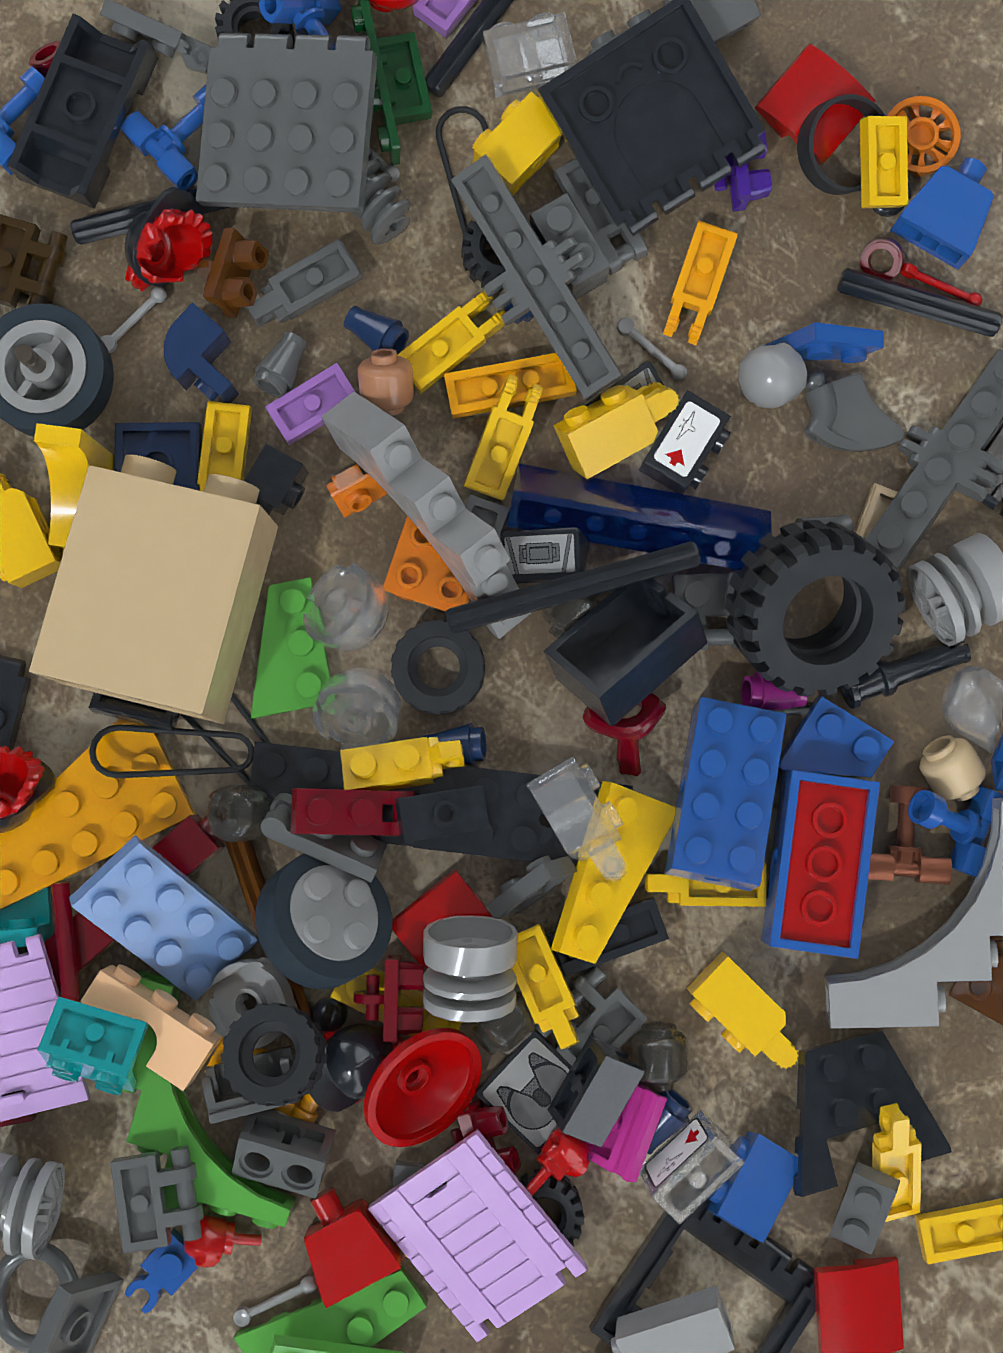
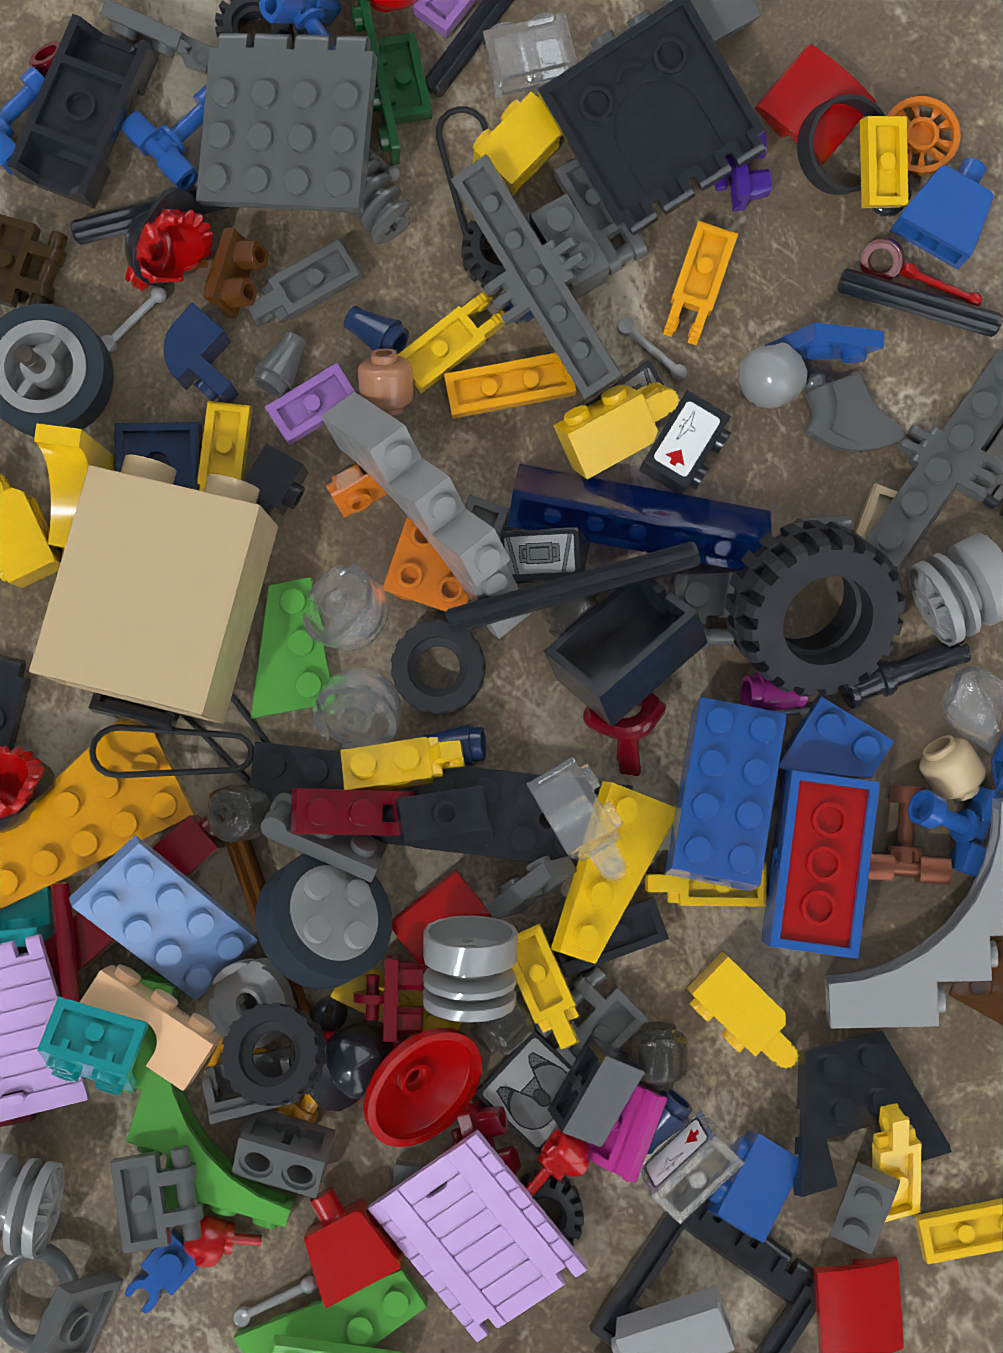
(502, 442): yellow hinge -> none

